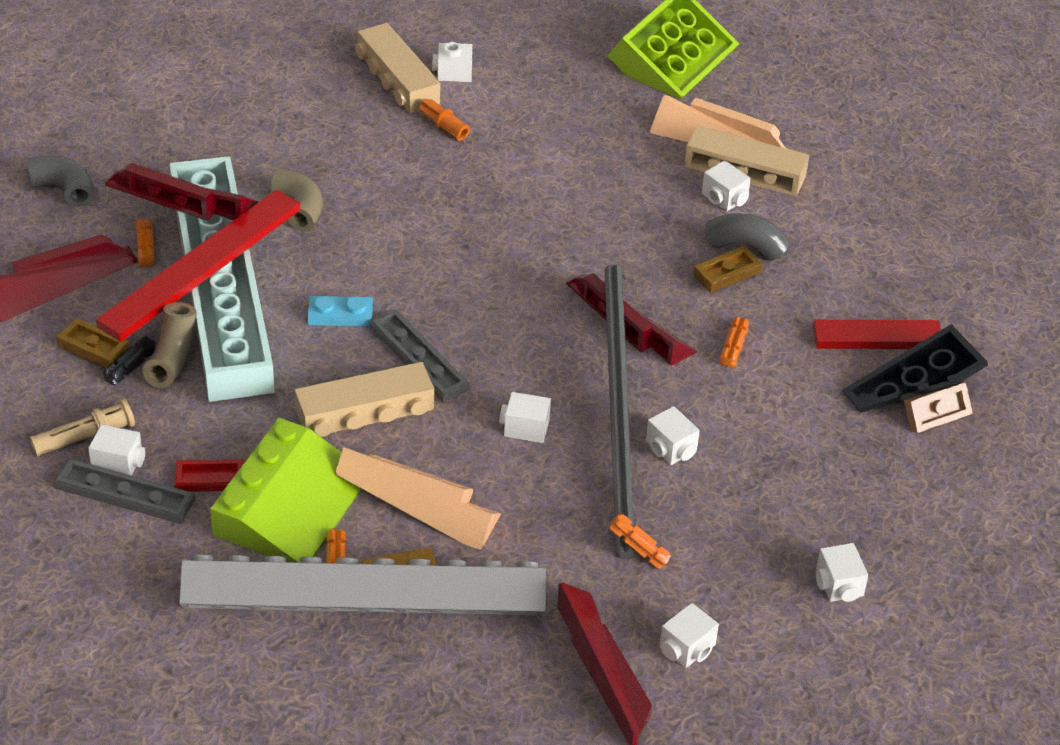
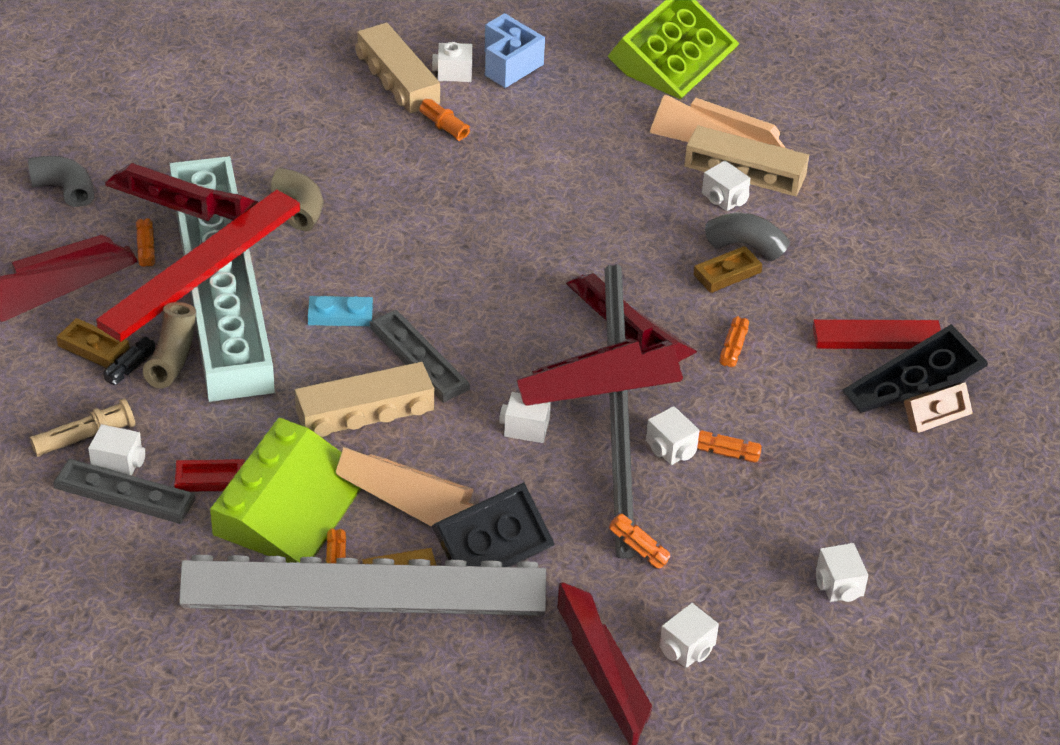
(496, 529): none -> black tile
(511, 50): none -> light blue brick
(601, 372): none -> dark red wedge
(729, 446): none -> orange axle

